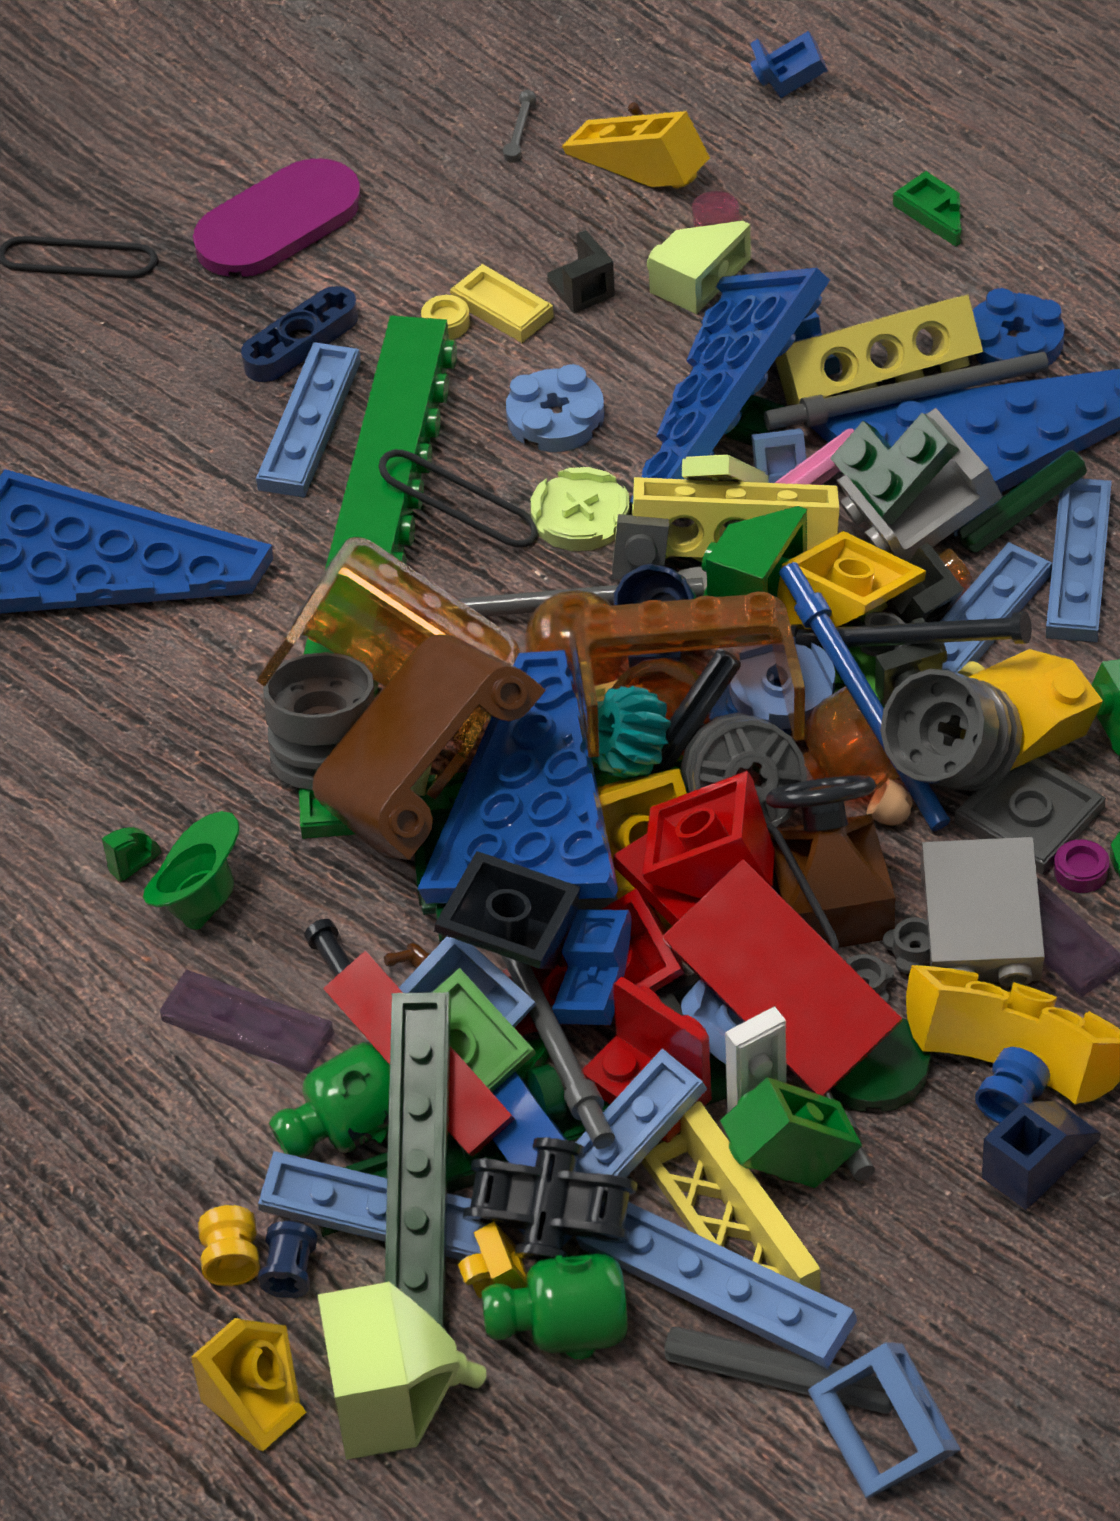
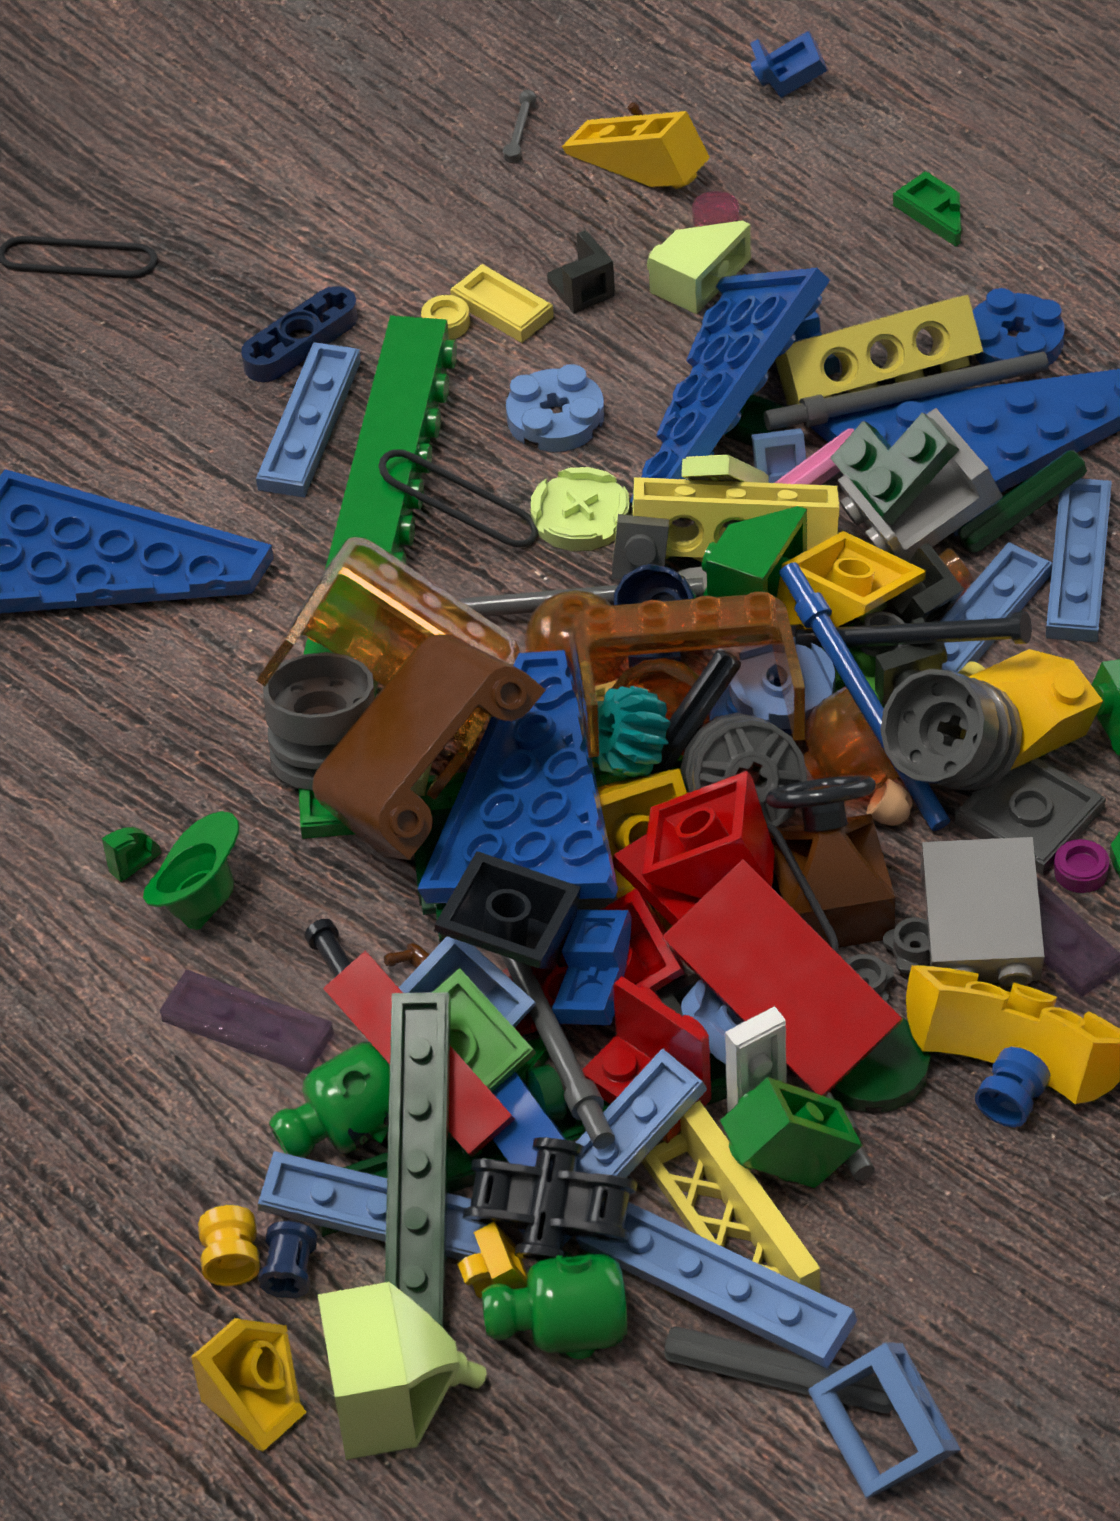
(277, 217): magenta tile -> none
(1034, 1149): dark blue slope -> none

